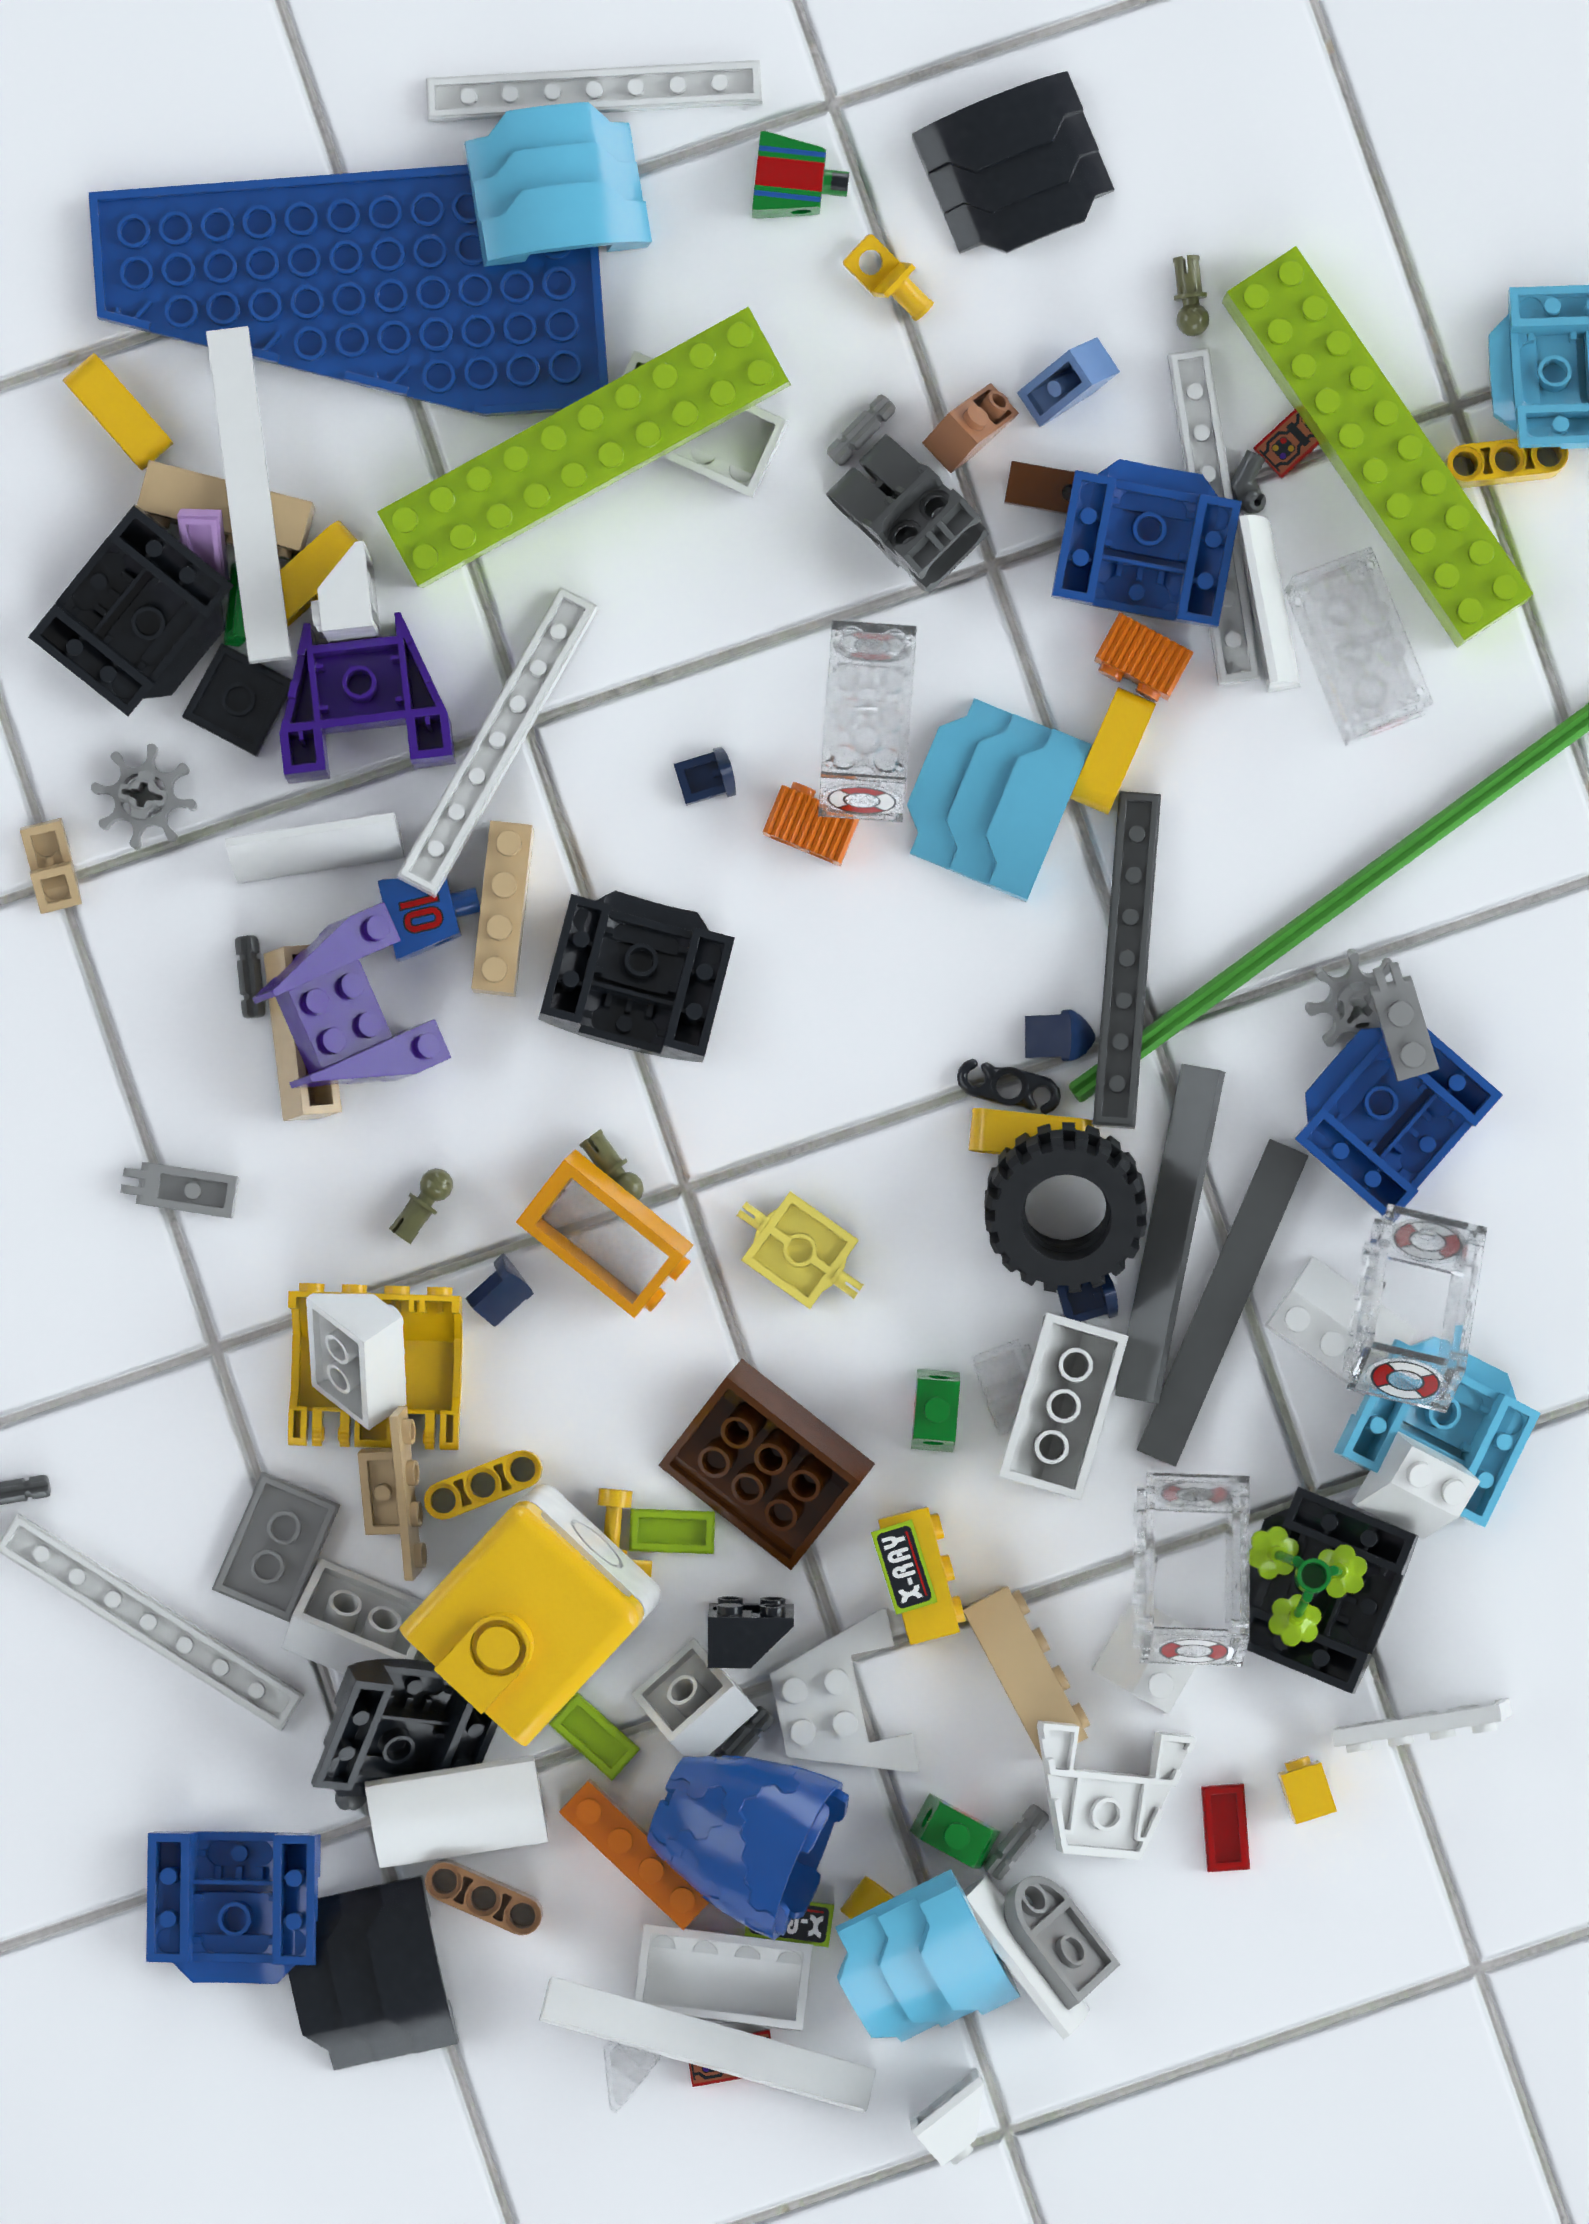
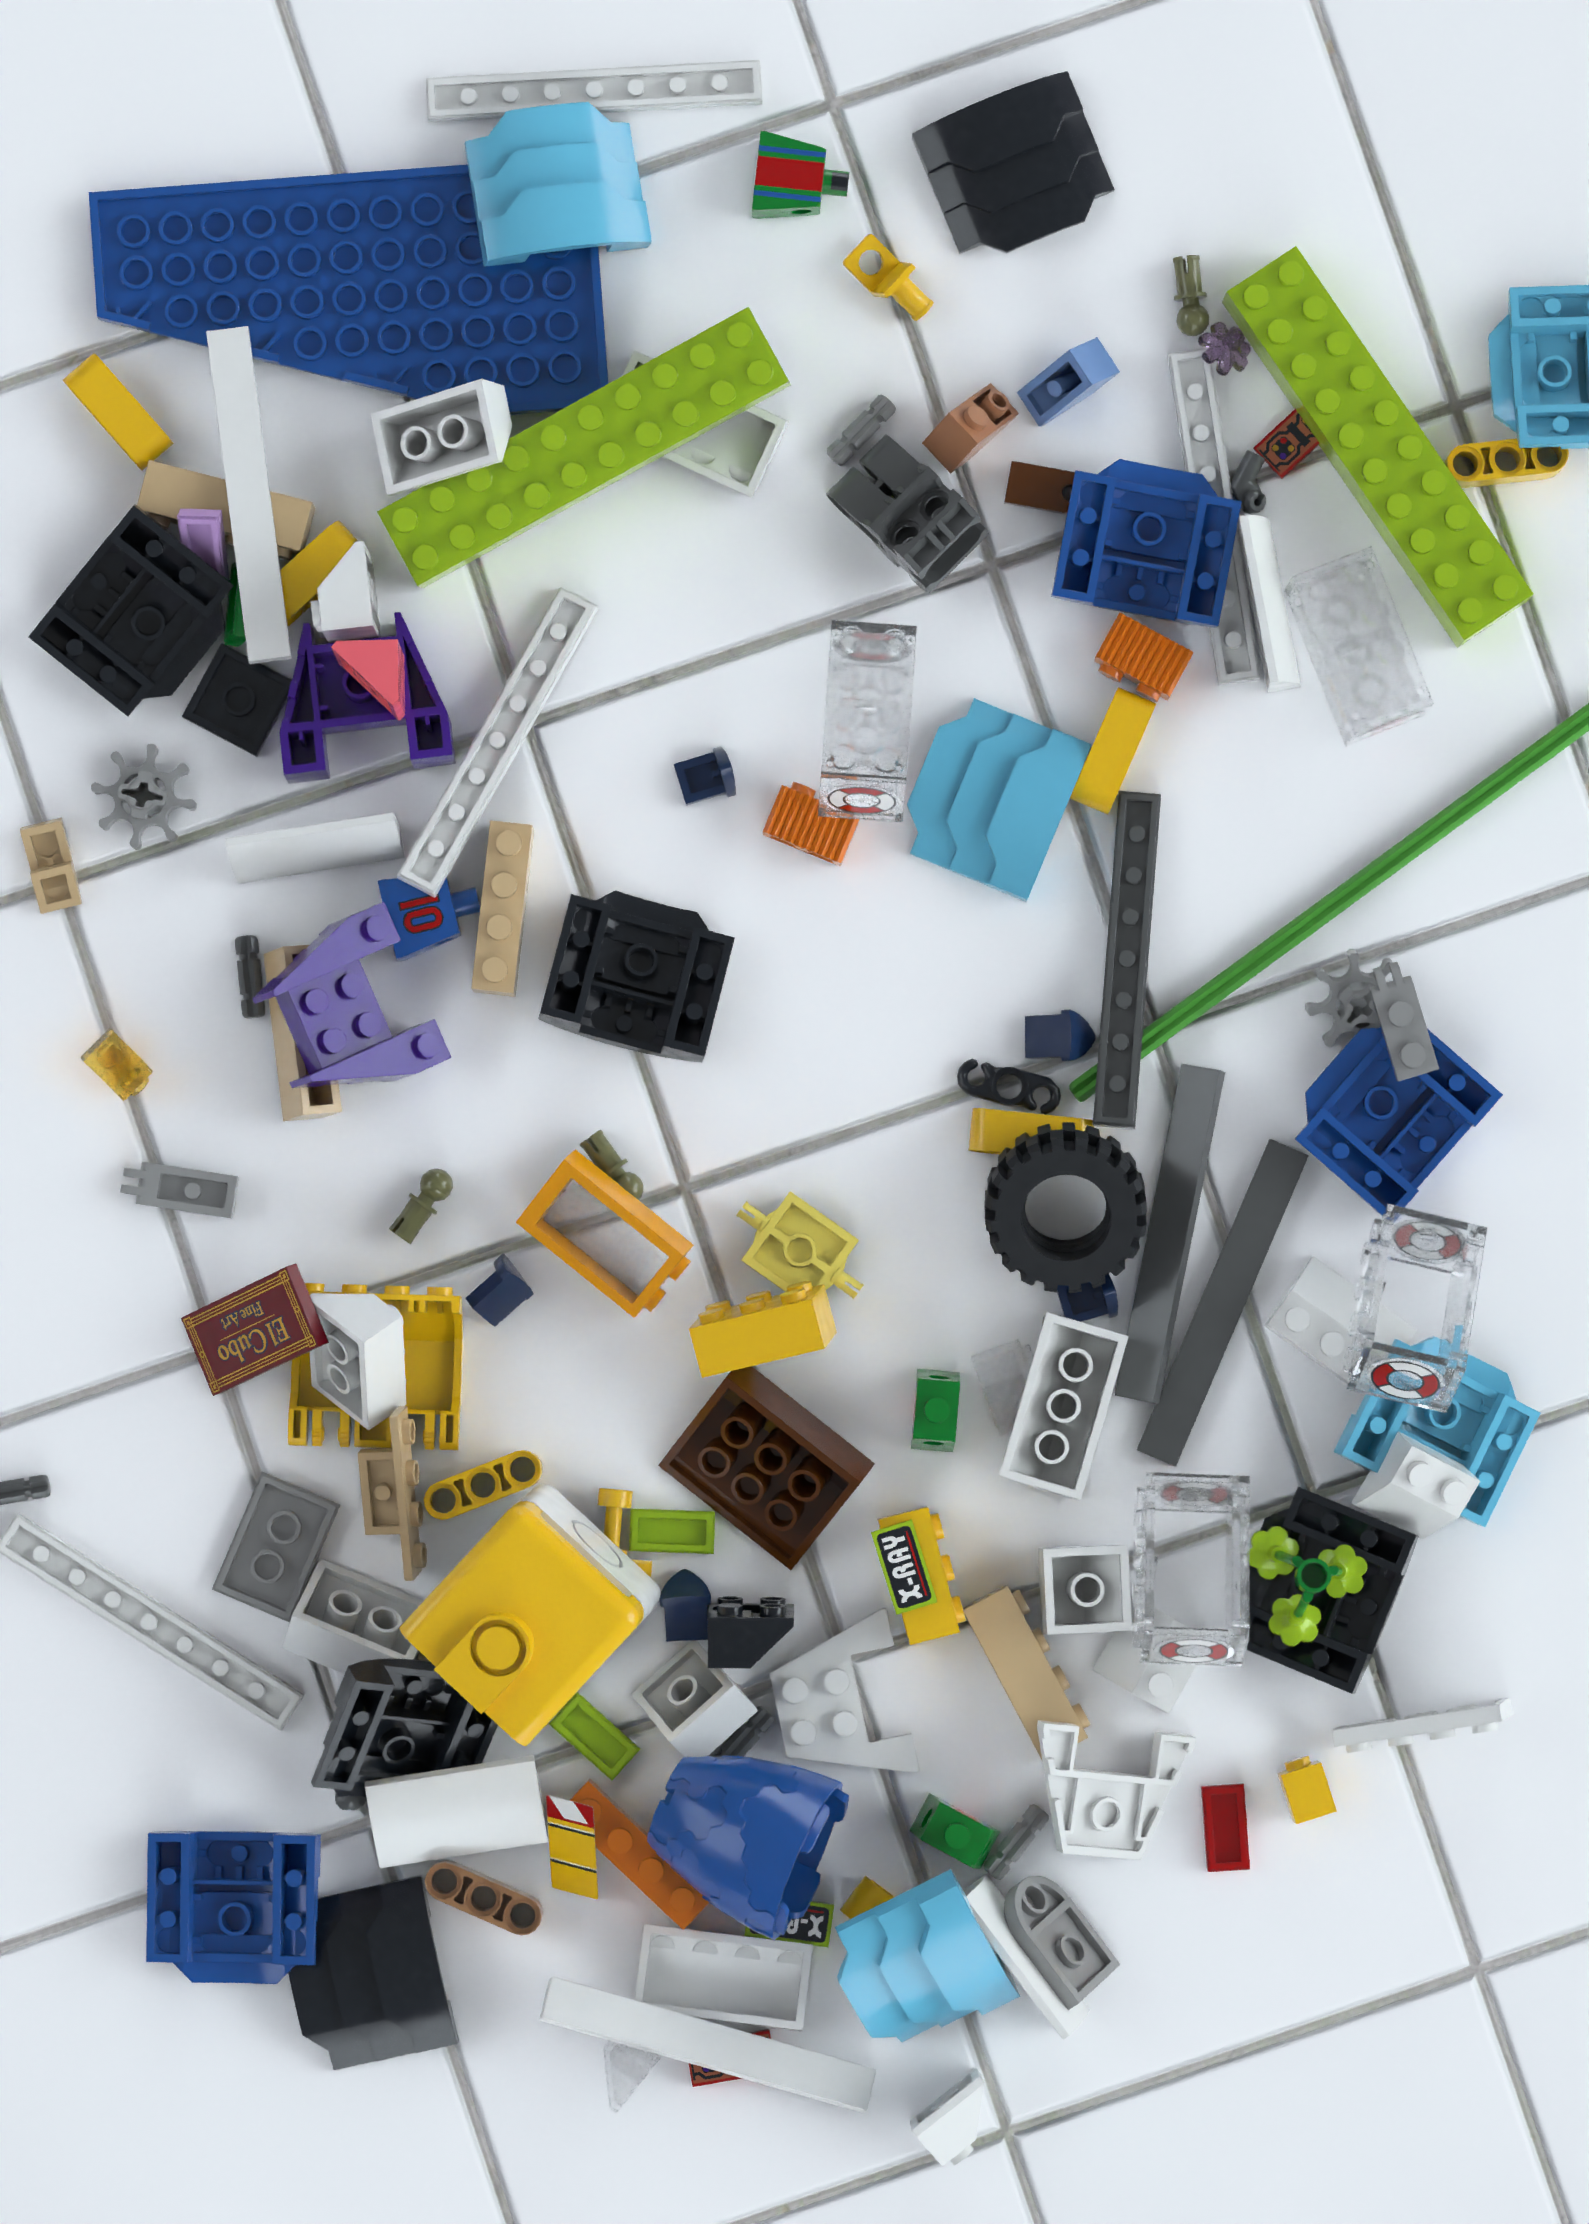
(117, 1065): none -> clear yellow bracket
(254, 1329): none -> dark red tile
(378, 668): none -> coral slope
(442, 435): none -> white slope
(572, 1847): none -> yellow sticker
(685, 1607): none -> dark blue tile
(762, 1328): none -> yellow brick
(1084, 1589): none -> white slope
(1225, 347): none -> clear purple plant

